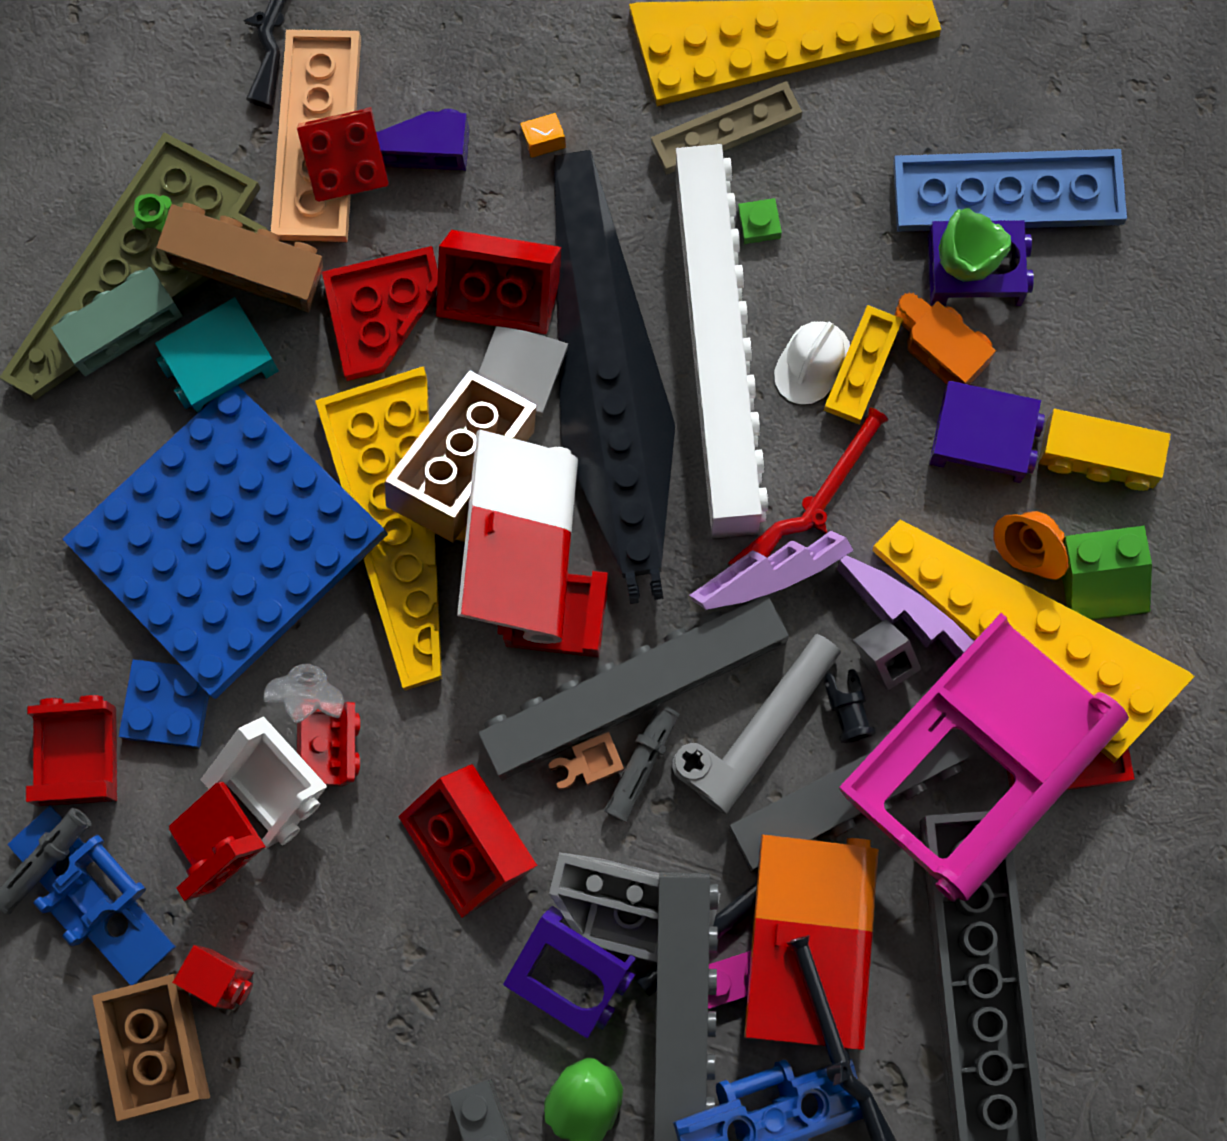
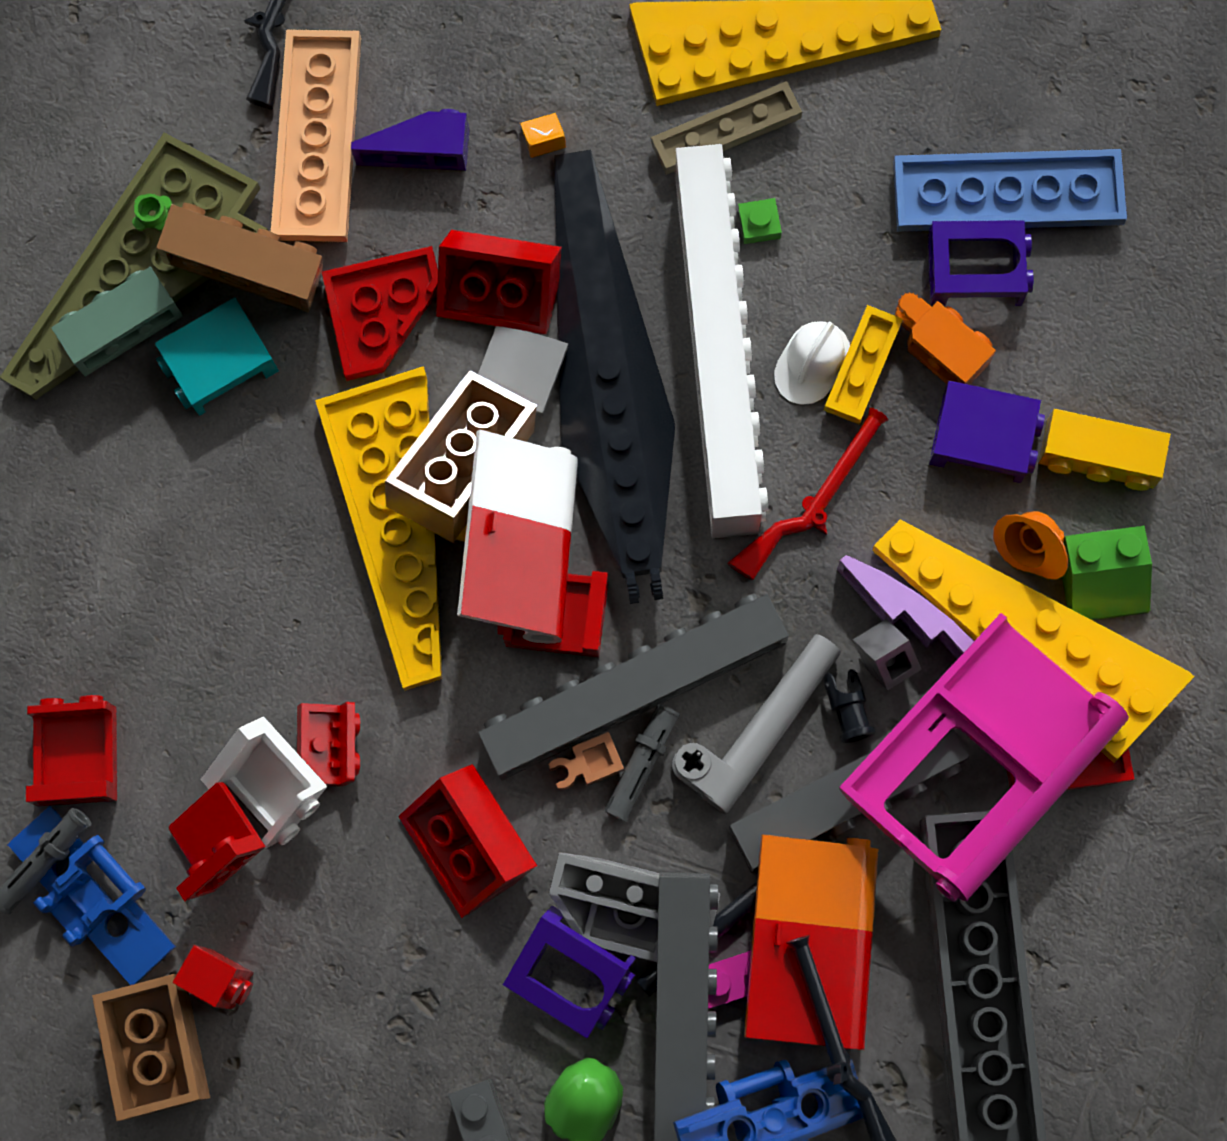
(163, 705): blue plate -> none
(224, 539): blue plate -> none
(304, 692): clear plate -> none
(342, 154): red bracket -> none
(759, 576): lavender slope -> none
(972, 246): bright green hair -> none

